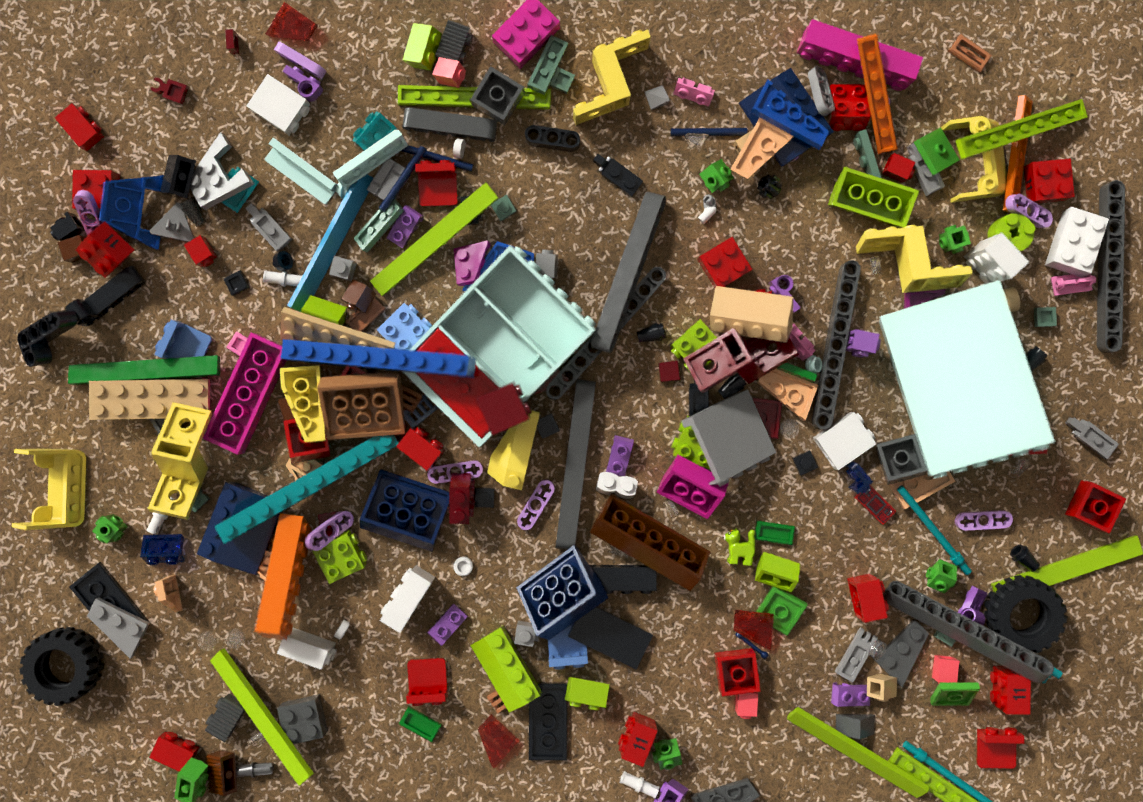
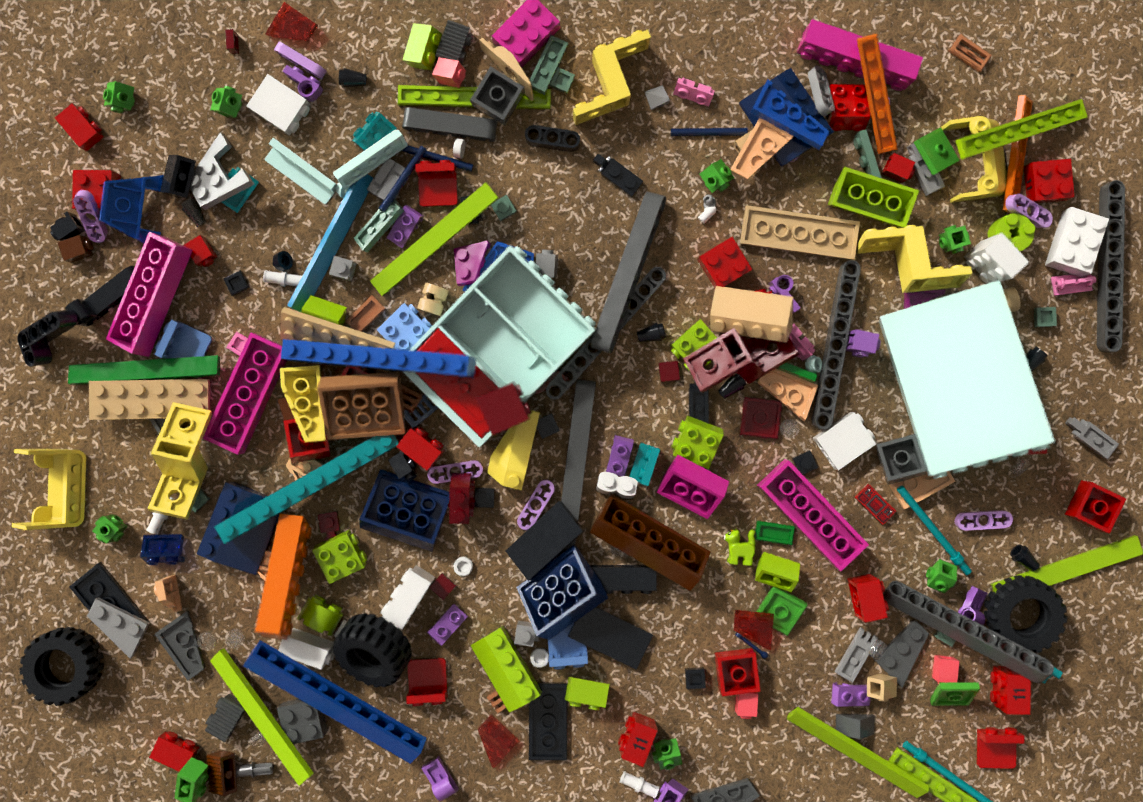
(104, 249): red brick -> none
(118, 97): none -> bright green brick
(148, 294): none -> dark pink brick
(171, 91): dark red plate -> none
(173, 225): light grey piece -> none
(181, 644): none -> dark grey wing
(226, 102): none -> bright green brick
(268, 228): light grey hinge -> none
(320, 531): lavender beam -> none
(320, 615): none -> lime brick
(335, 702): none -> blue brick
(351, 78): none -> black cone
(358, 296): reddish brown brick -> none
(372, 650): none -> black tyre
(403, 467): none -> black brick
(420, 724): green tile -> none
(433, 306): none -> tan wheel
(440, 779): none -> medium lavender plate
(442, 586): none -> dark red tile
(507, 64): none -> tan piece
(539, 657): none -> white tile
(544, 540): none -> black tile
(644, 463): none -> teal bracket
(670, 508): clear tile -> none
(695, 140): clear slope -> none
(695, 678): none -> black plate
(731, 436): light grey panel -> none
(769, 186): black gear -> none
(799, 232): none -> tan plate
(812, 514): none -> dark pink brick
(862, 480): clear blue bracket -> none
(875, 265): clear tile -> none

